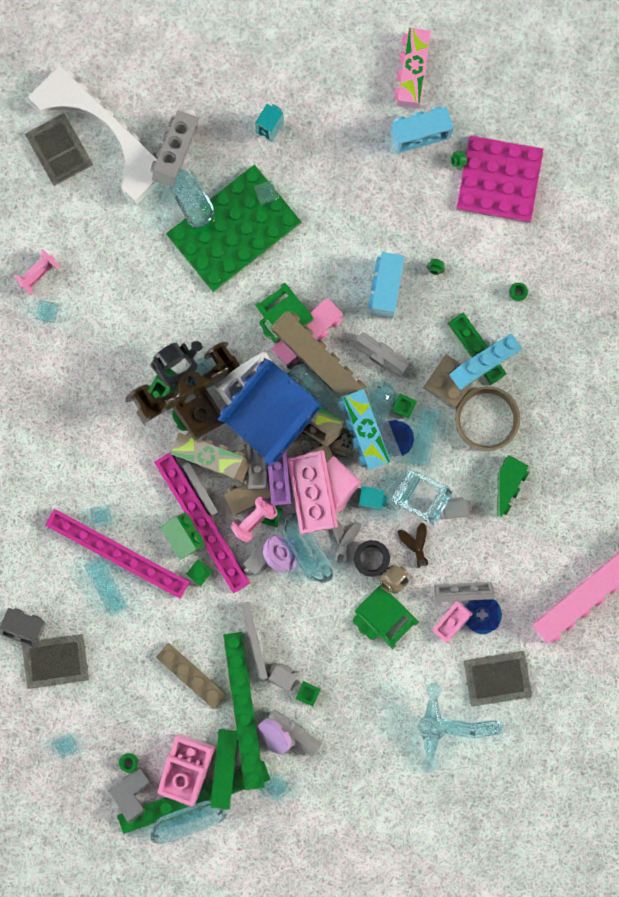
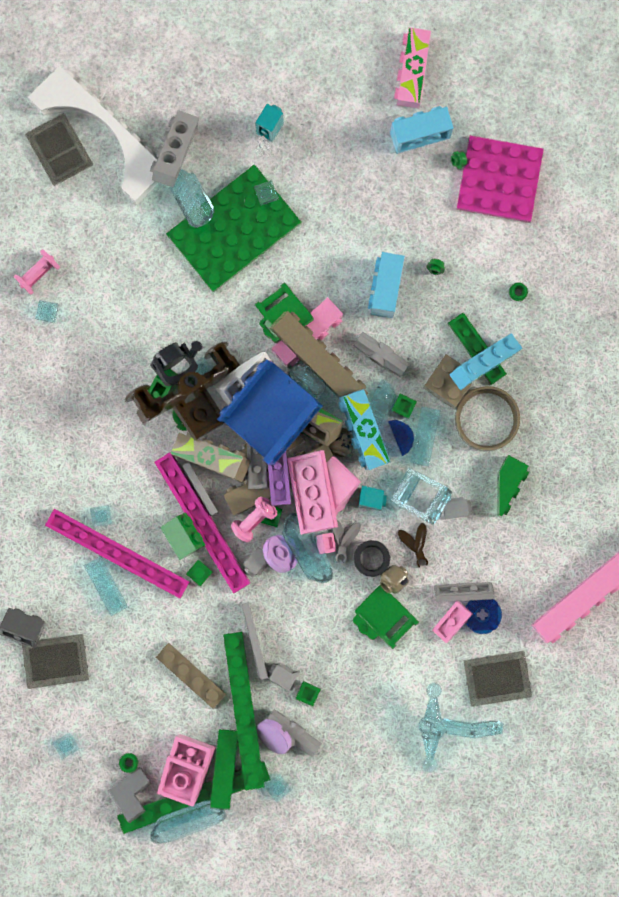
(326, 543): none -> bright pink plate

